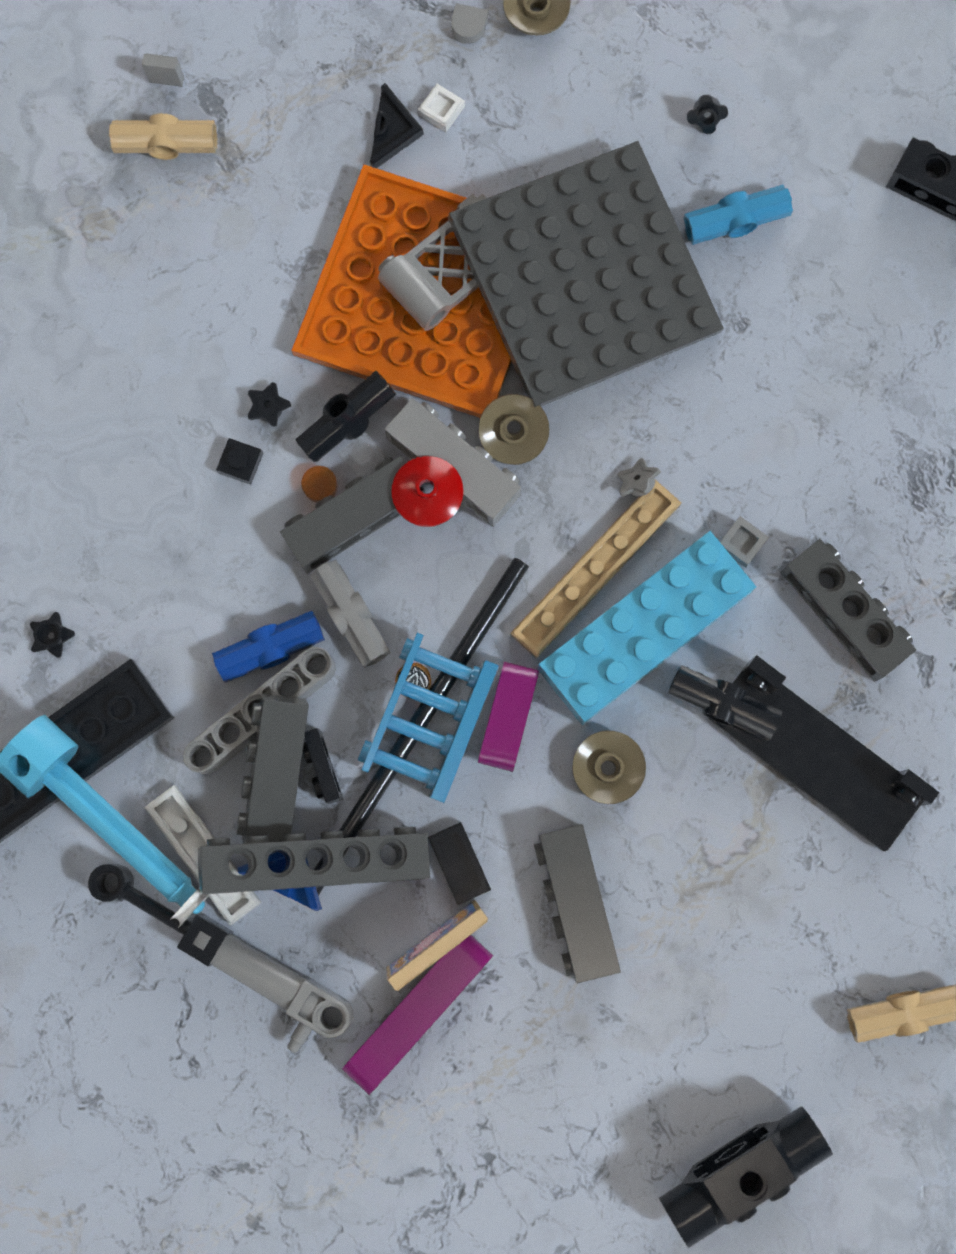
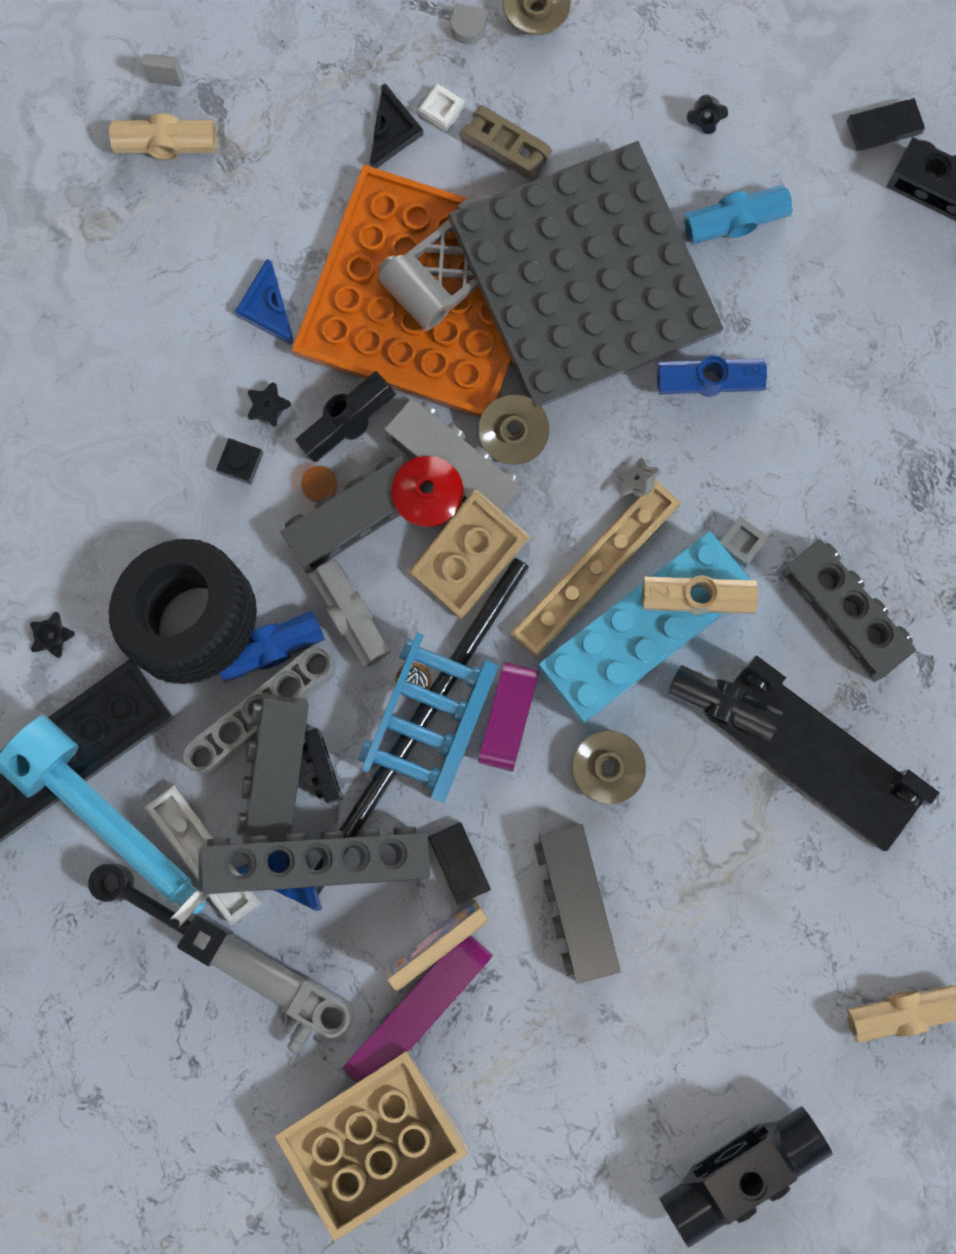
(158, 578): none -> black tyre
(264, 305): none -> blue tile
(372, 1145): none -> tan slope
(469, 554): none -> tan tile
(506, 141): none -> dark tan plate
(723, 595): none -> tan piece
(734, 376): none -> blue piece
(885, 124): none -> black tile

